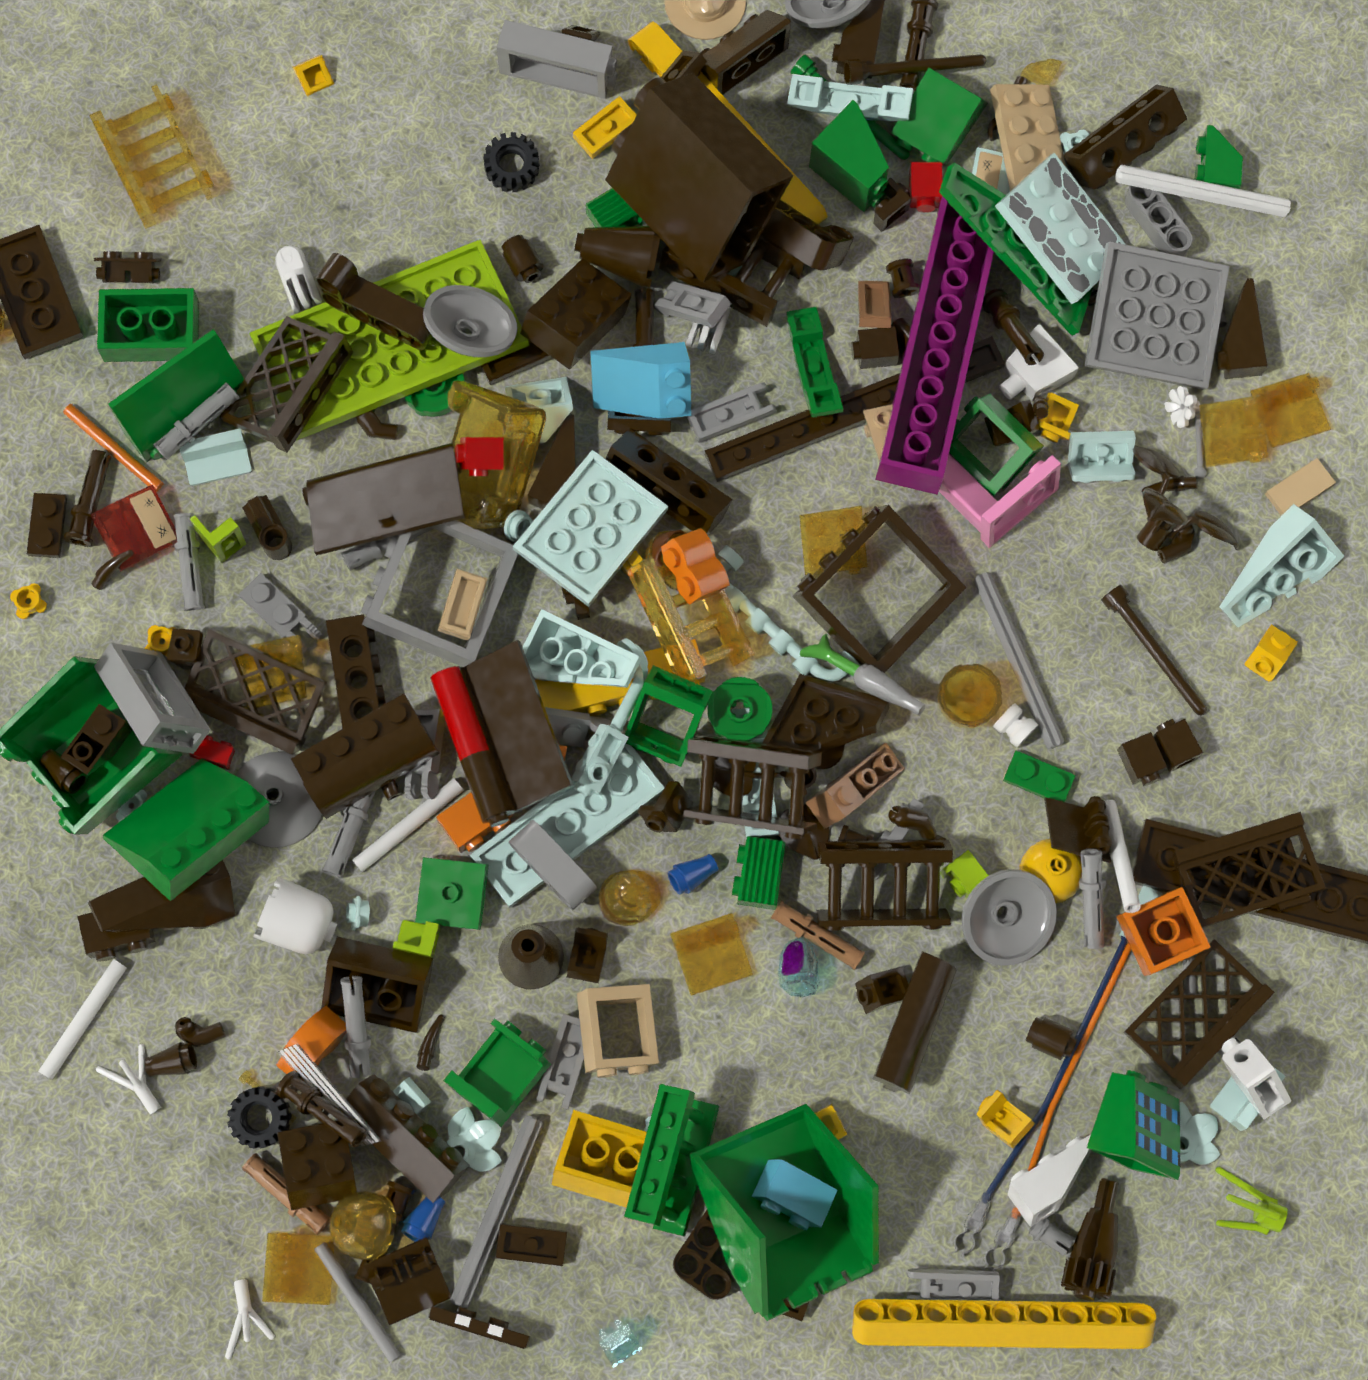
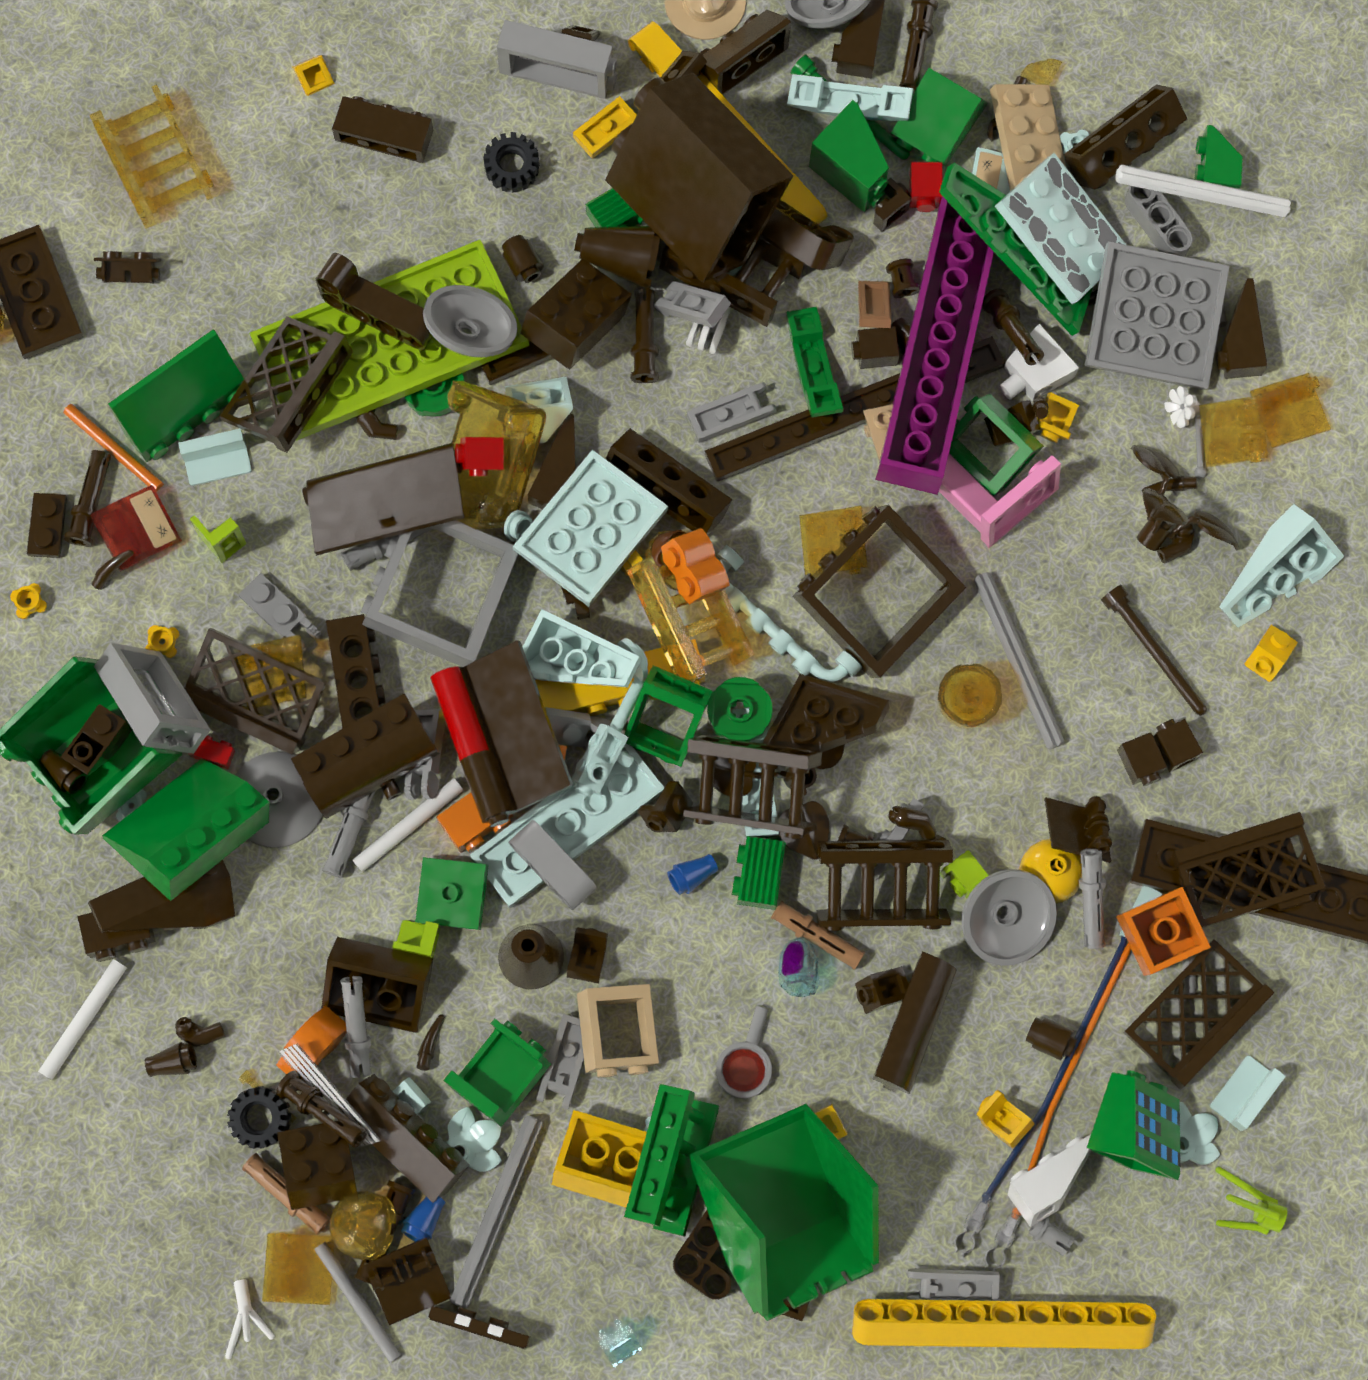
(137, 1085): white plant -> none
(146, 323): green brick -> none
(185, 647): dark brown bracket -> none
(189, 563): light grey pin -> none
(196, 421): light grey pin -> none
(267, 527): dark brown piece -> none
(294, 272): white arm -> none
(296, 918): white cylinder -> none
(358, 913): light aqua plate -> none
(383, 128): none -> dark brown brick
(462, 604): tan tile -> none
(531, 1244): dark brown plate -> none
(623, 422): dark brown plate -> none
(629, 897): clear yellow piece -> none
(643, 380): medium azure slope -> none
(711, 954): clear yellow hinge -> none
(744, 1066): none -> piece
(794, 1193): medium azure brick -> none
(855, 786): medium nougat slope -> none
(858, 71): dark brown piece -> none
(865, 676): light grey piece -> none
(1015, 725): white wheel -> none
(1038, 777): green plate -> none
(1095, 1249): dark brown piece -> none
(1101, 456): light aqua bracket -> none
(1121, 860): white piece -> none
(1250, 1069): white torso -> none
(1300, 487): tan tile -> none

